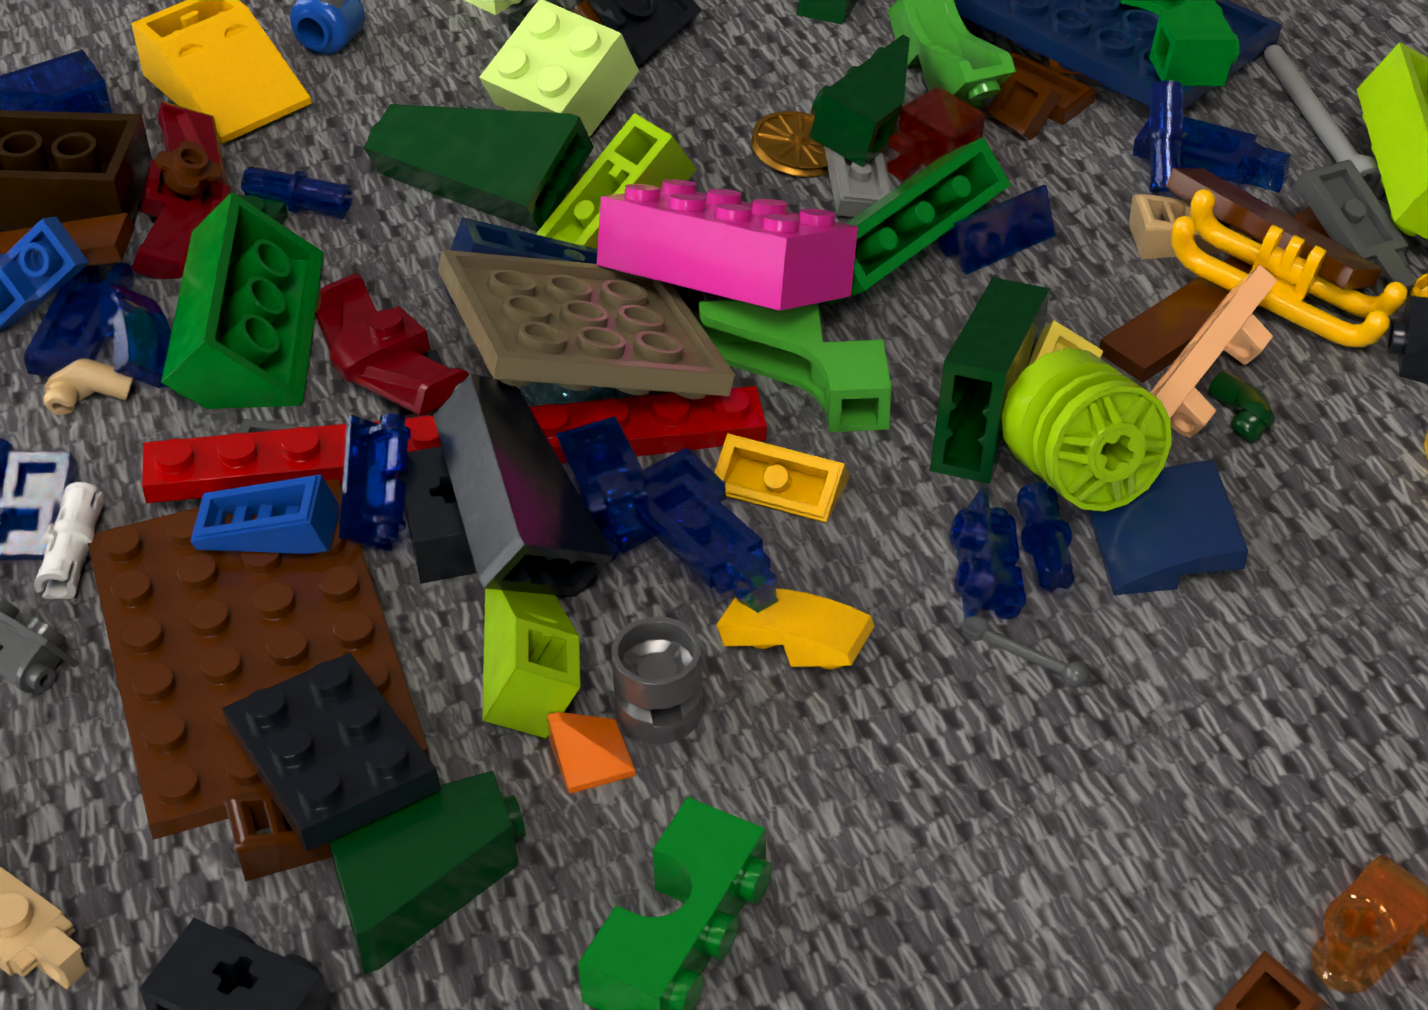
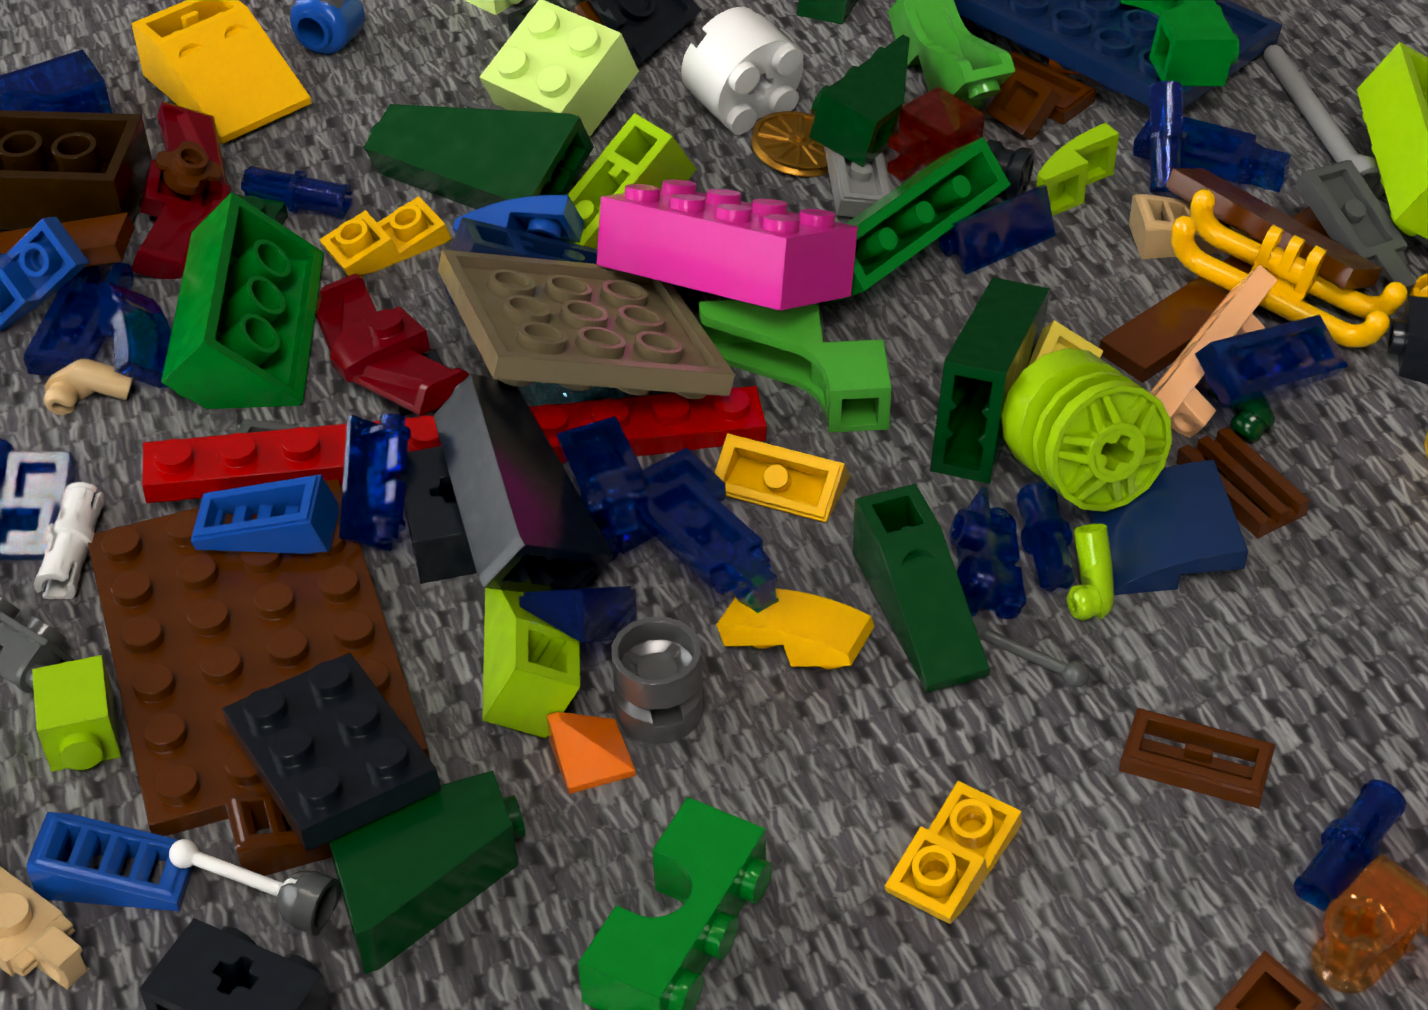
(76, 714): none -> lime brick
(79, 883): none -> blue slope
(303, 899): none -> hinge
(369, 245): none -> yellow slope
(541, 215): none -> blue slope
(584, 612): none -> clear blue slope
(743, 69): none -> white brick
(917, 586): none -> dark green slope
(955, 853): none -> yellow slope
(1016, 166): none -> black wheel
(1077, 165): none -> lime slope
(1095, 564): none -> lime arm
(1194, 765): none -> reddish brown tile
(1252, 478): none -> reddish brown tile
(1270, 360): none -> clear blue plate
(1350, 844): none -> clear blue pin

